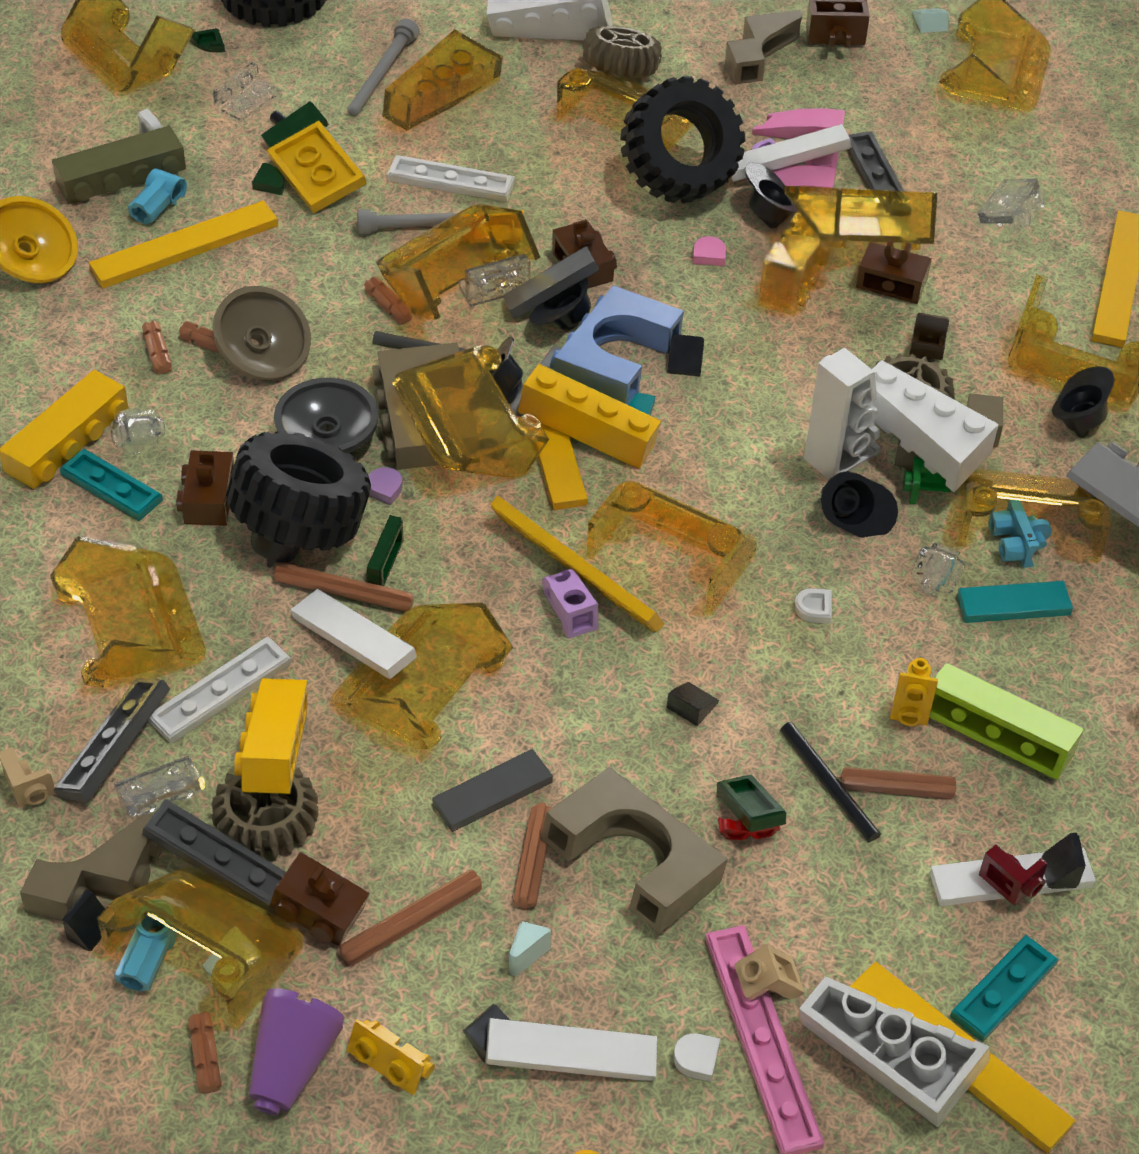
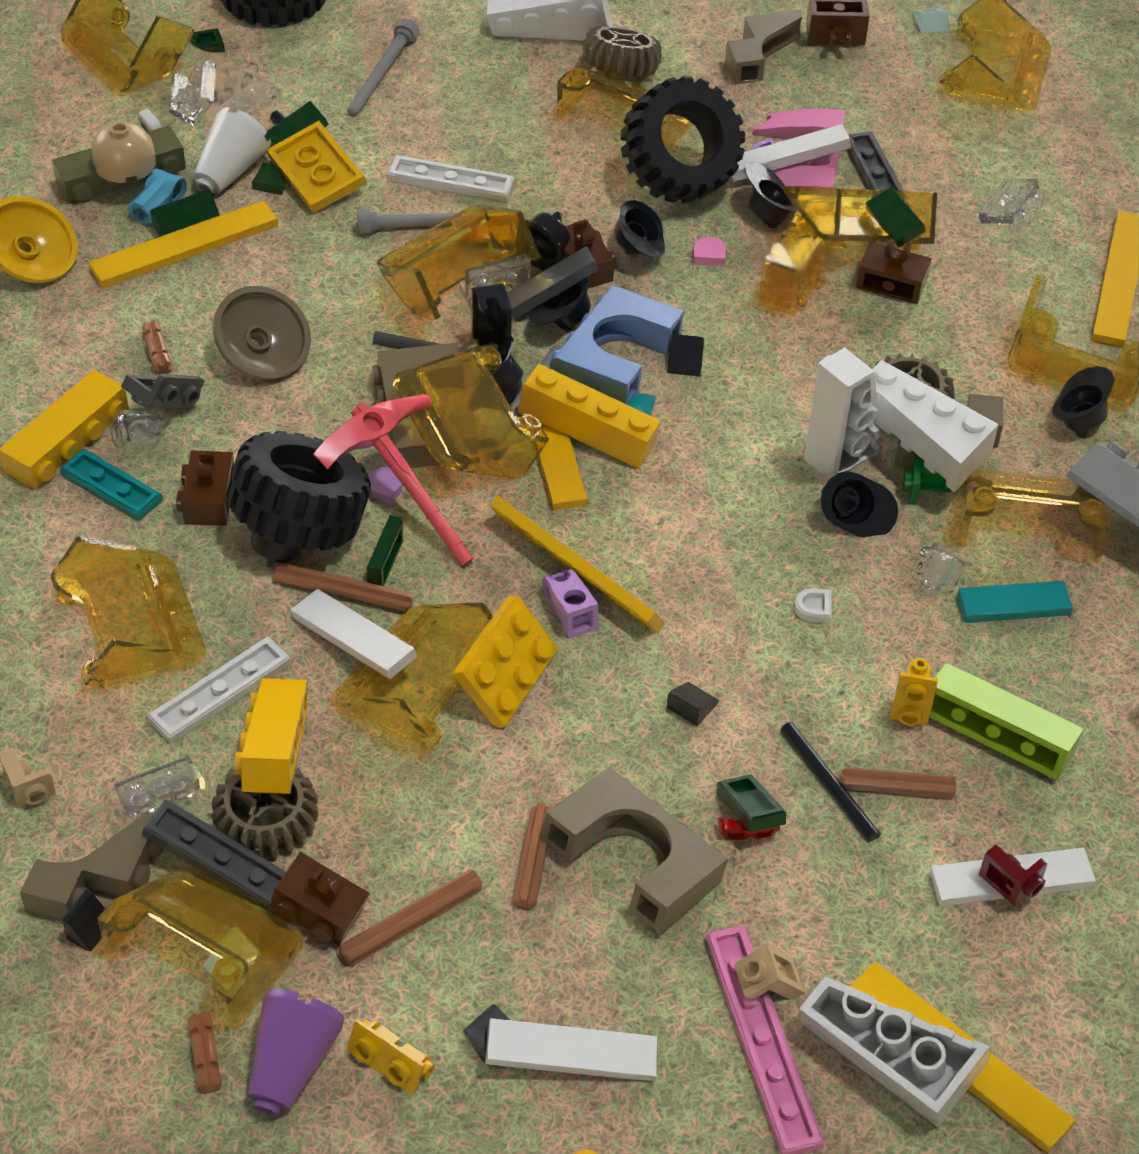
(111, 739): dark grey tile -> none
(123, 152): none -> tan cylinder
(144, 955): medium azure piece -> none
(164, 390): none -> dark grey bracket
(184, 212): none -> dark green tile
(193, 95): none -> clear bracket
(202, 336): nougat axle -> none
(229, 150): none -> white cone
(328, 410): dark grey dish -> none
(371, 428): none -> coral piece
(388, 300): nougat axle -> none
(441, 80): clear yellow wedge -> none
(490, 314): none -> black hinge
(492, 790): dark grey tile -> none
(505, 661): none -> yellow plate
(528, 946): light aqua slope -> none
(549, 237): none -> black piece
(639, 230): none -> black piece
(682, 521): clear yellow windscreen -> none
(696, 1055): white tile -> none
(895, 217): none -> dark green tile
(929, 336): dark brown bracket -> none
(1004, 988): teal tile -> none
(1025, 533): medium azure hips -> none
(1064, 863): black slope -> none

